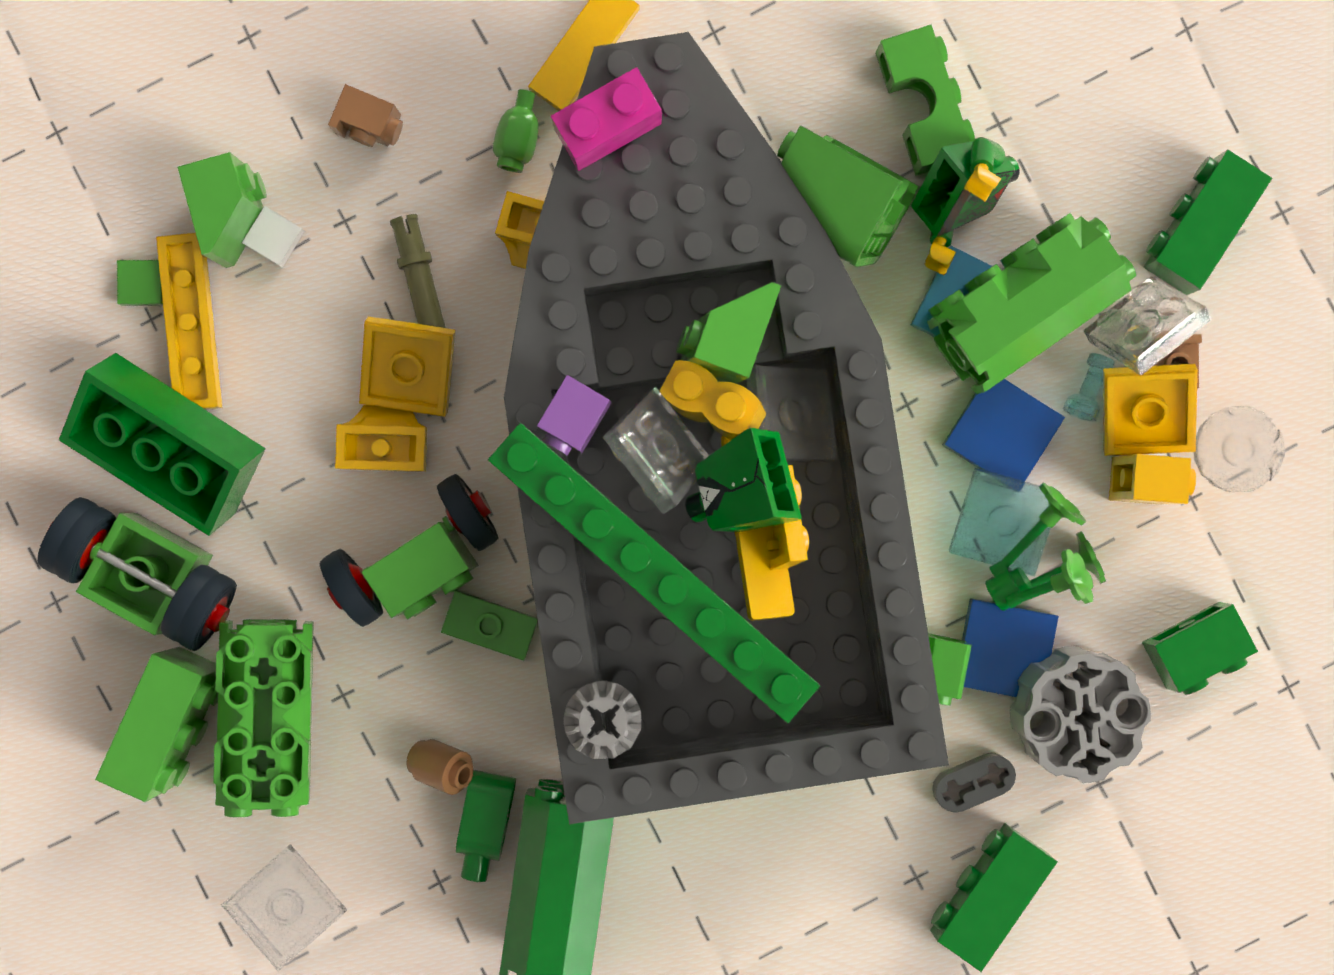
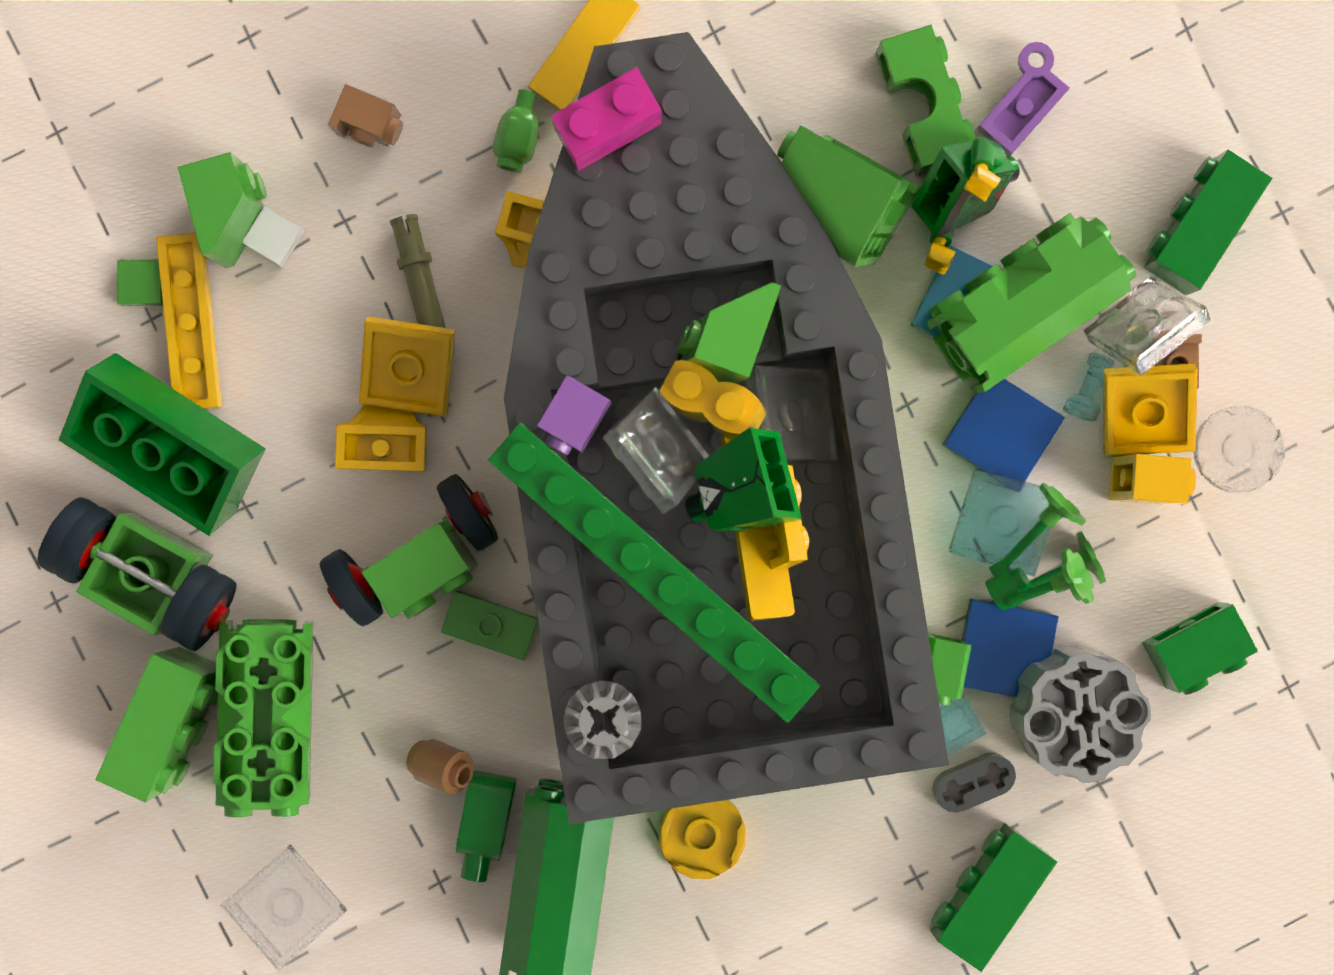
(702, 838): none -> yellow tile
(960, 724): none -> clear light blue tile
(1025, 102): none -> medium lavender hinge

